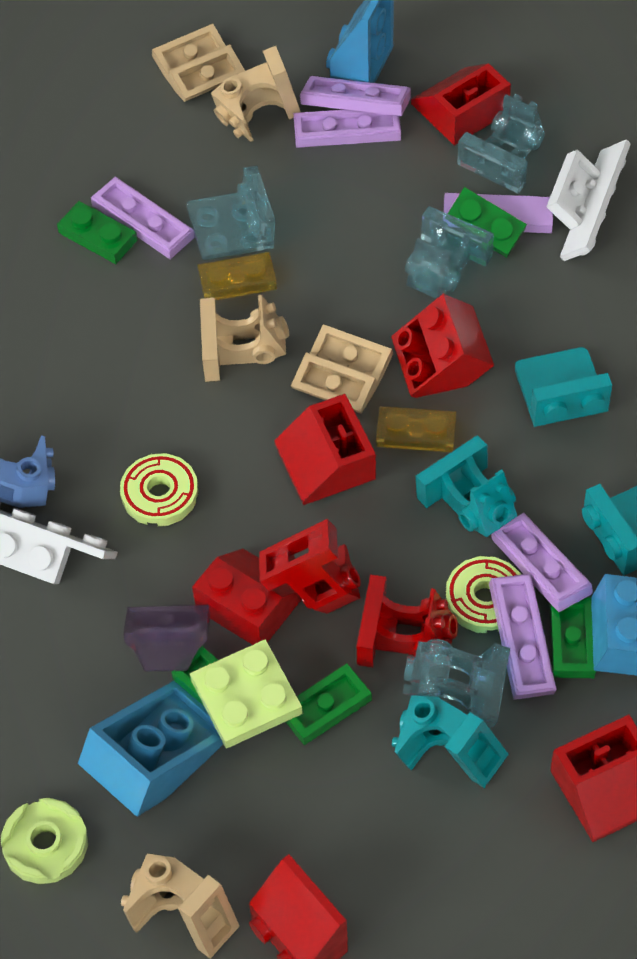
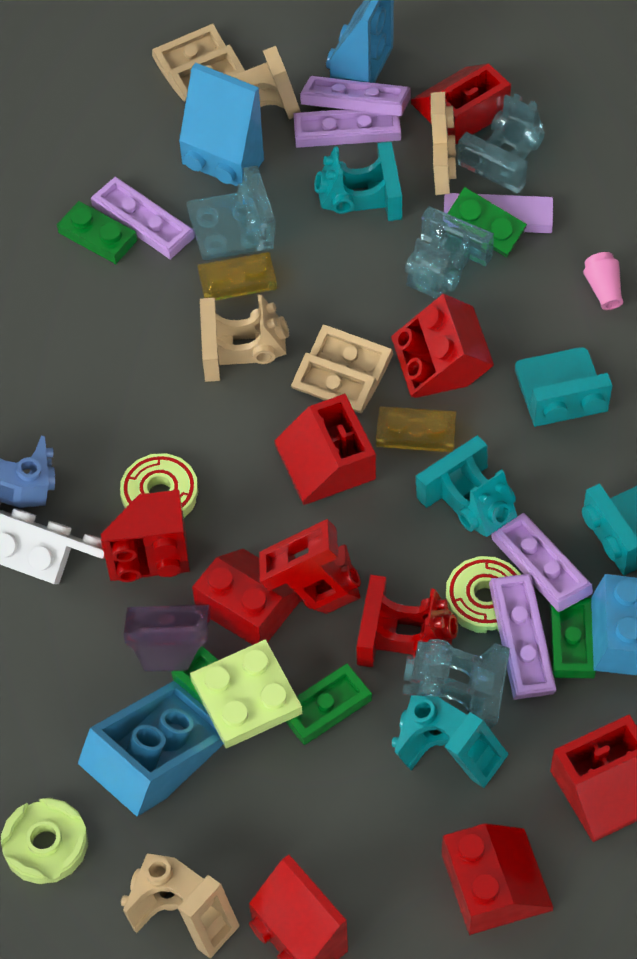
(147, 538): none -> red slope
(221, 125): none -> dark azure slope
(380, 178): none -> teal tile
(443, 144): none -> tan plate
(494, 876): none -> red slope
(584, 194): white bracket -> none
(604, 278): none -> bright pink cone

